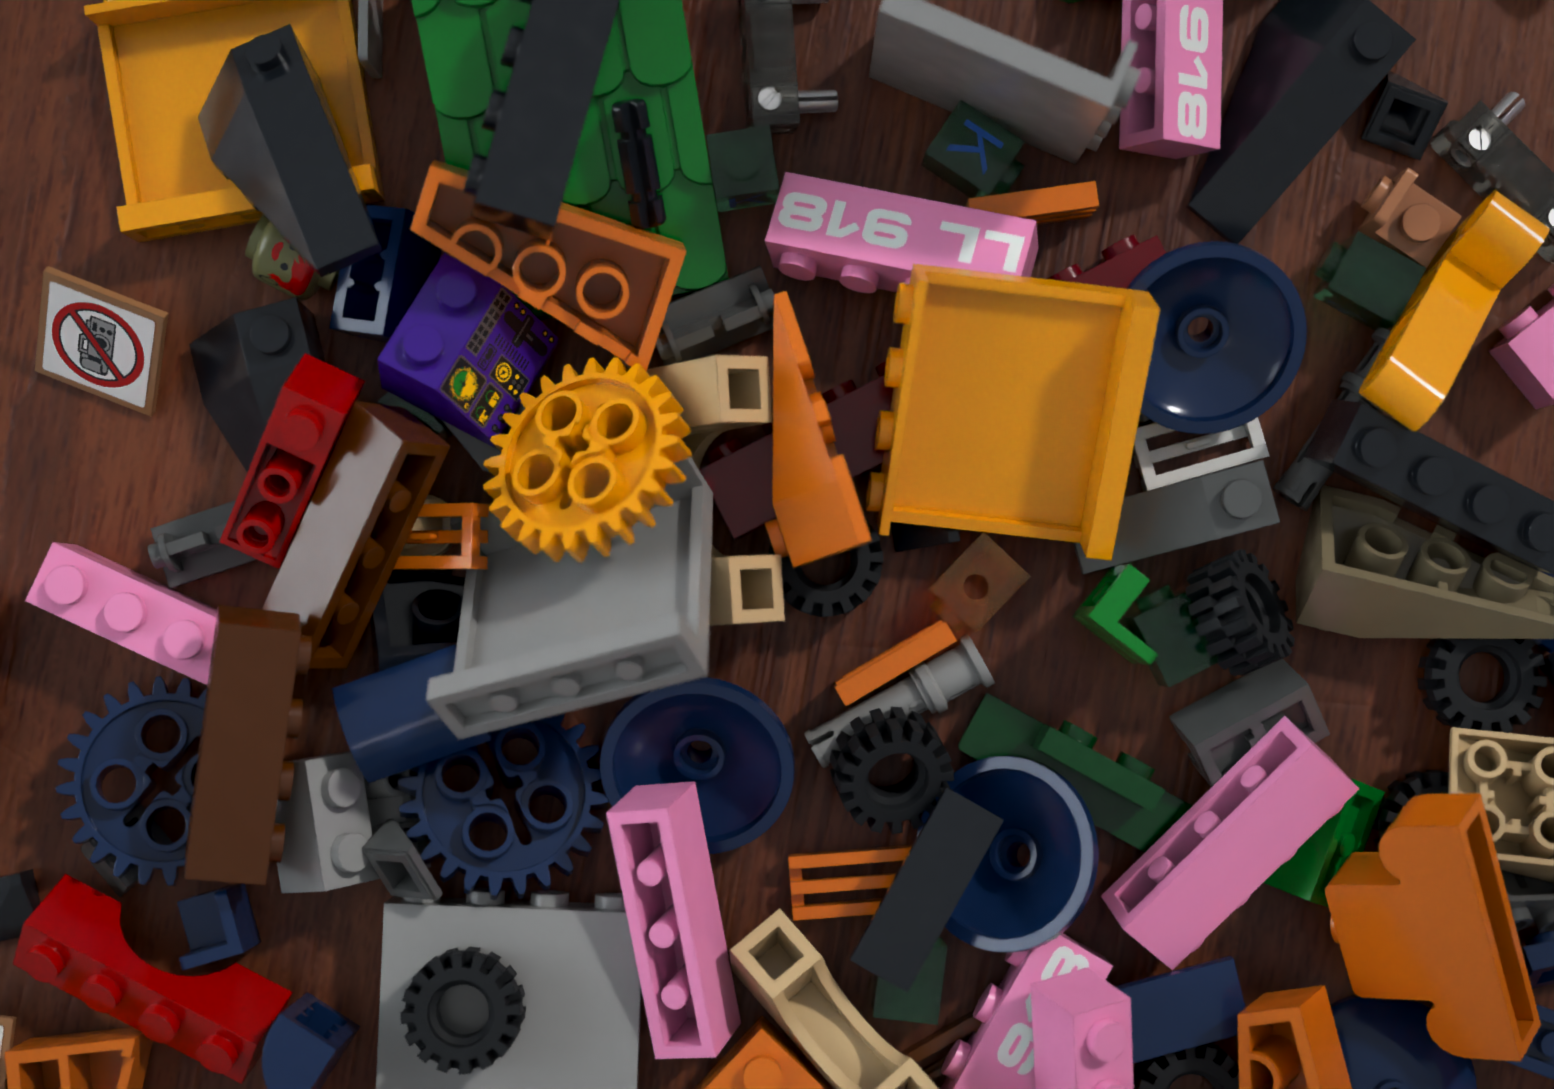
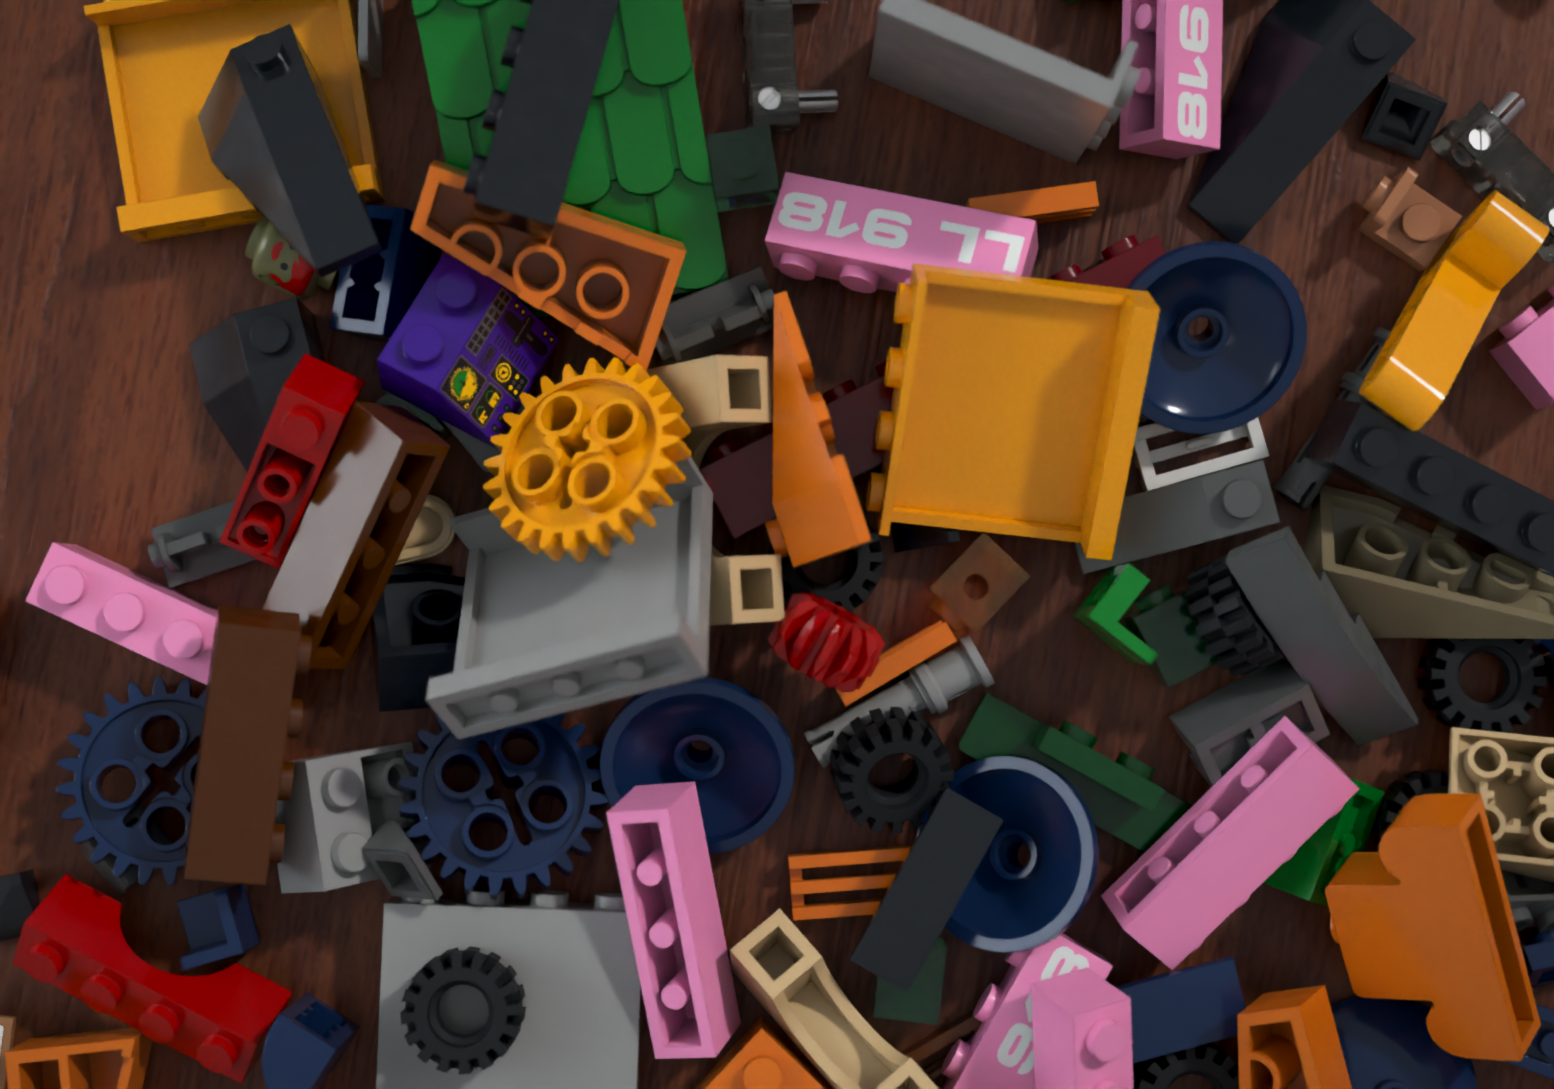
(100, 341): piece -> none
(391, 721): dark blue brick -> none
(468, 537): orange tile -> none
(638, 163): black axle -> none
(826, 642): none -> red gear
(974, 153): clear green brick -> none
(1321, 637): none -> dark grey slope
(1367, 280): clear green brick -> none

